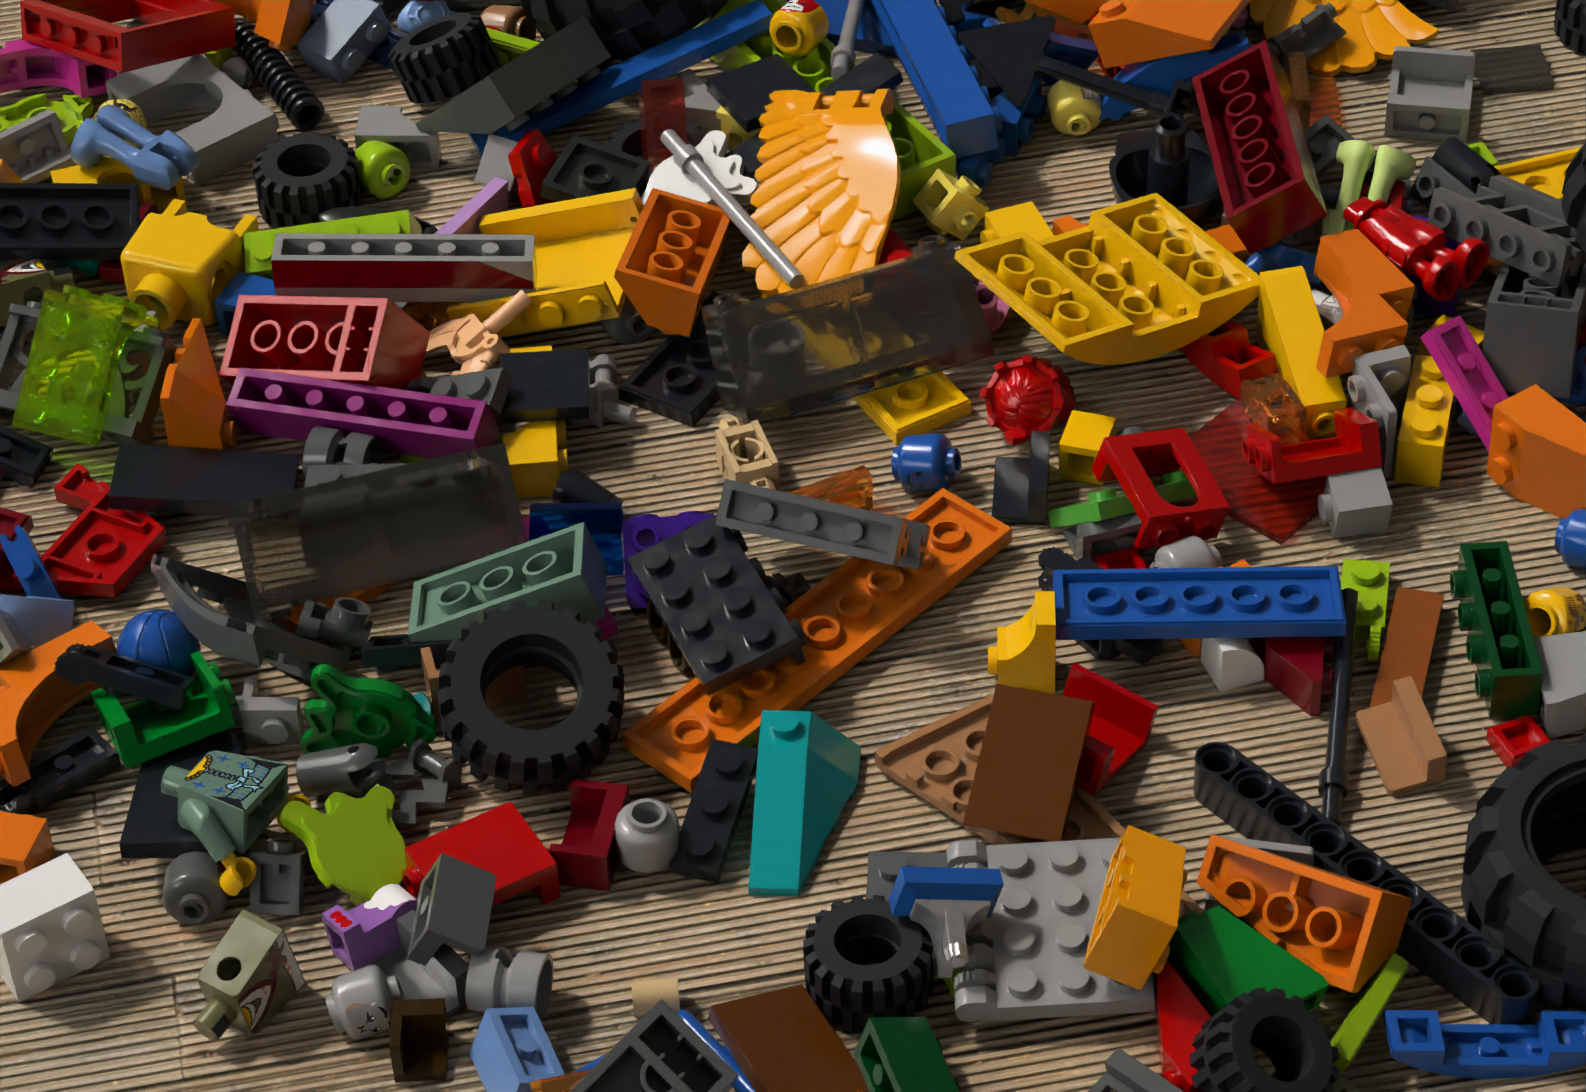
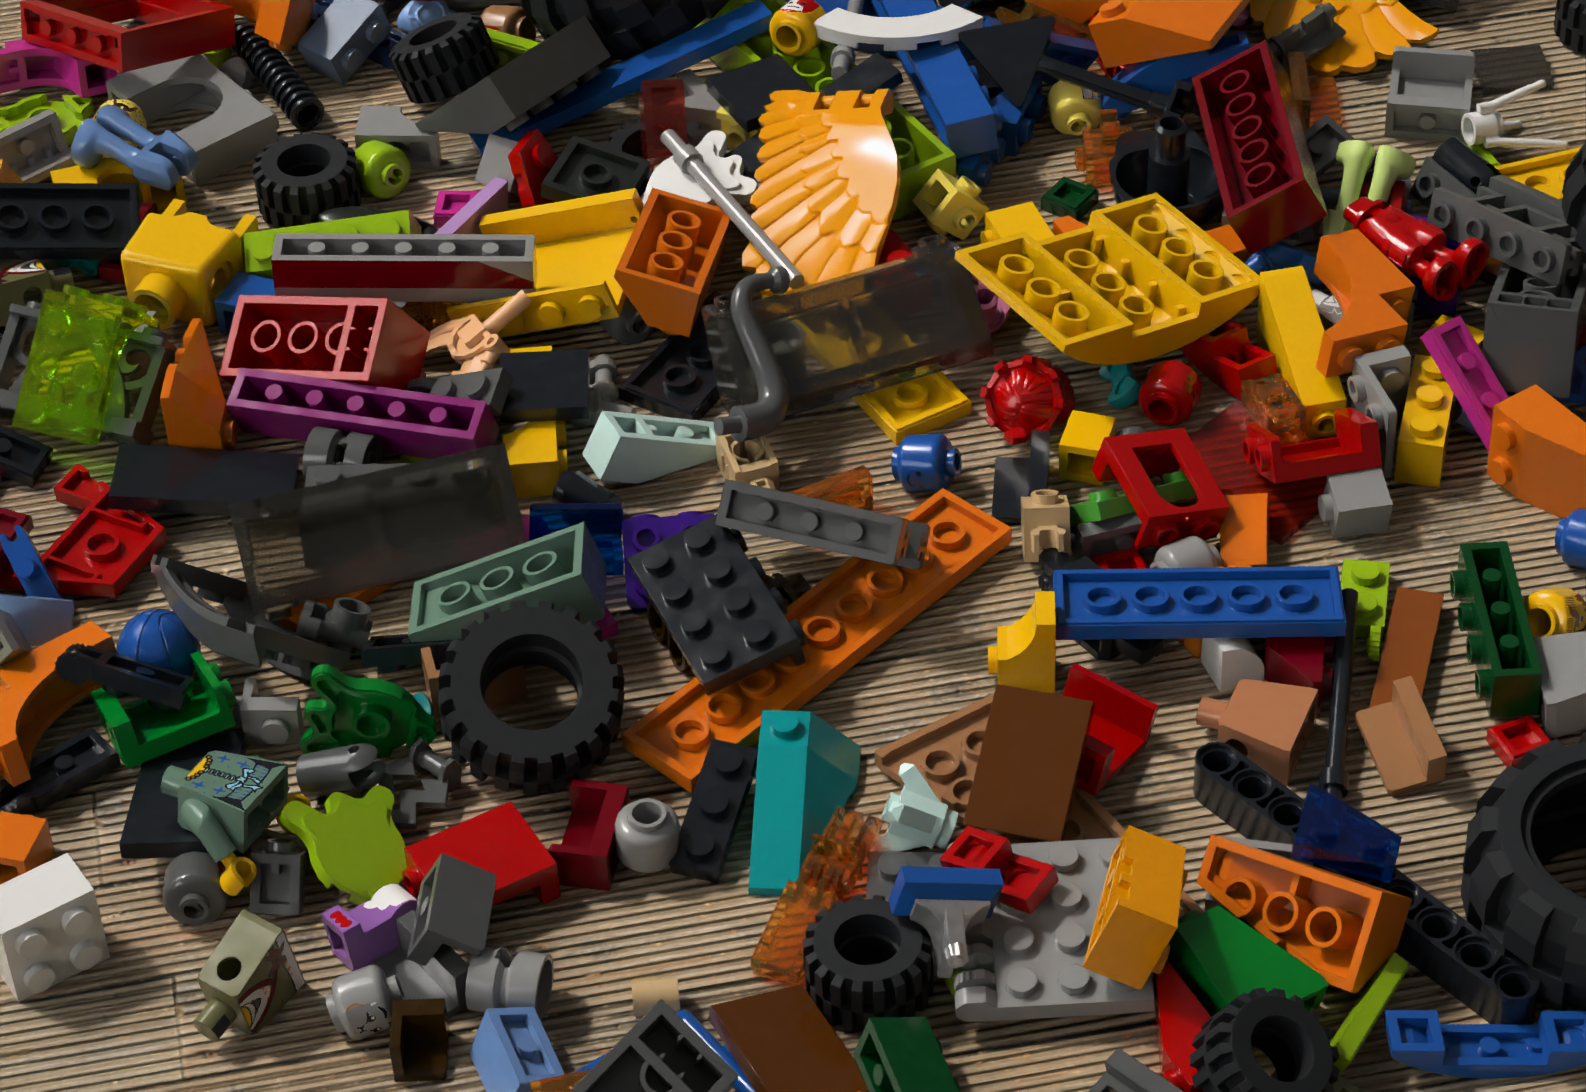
(449, 203): none -> dark pink tile
(646, 446): none -> light aqua slope
(770, 409): none -> dark grey animal
(824, 878): none -> clear orange arm
(896, 32): none -> white tile
(915, 816): none -> light aqua rock
(1024, 878): none -> red slope
(1044, 523): none -> tan brick
(1069, 198): none -> dark green tile
(1099, 148): none -> clear orange brick
(1125, 388): none -> teal piece
(1170, 393): none -> red head
(1246, 530): none -> orange slope
(1264, 723): none -> nougat torso
(1344, 838): none -> clear blue wing
(1488, 126): none -> white plant

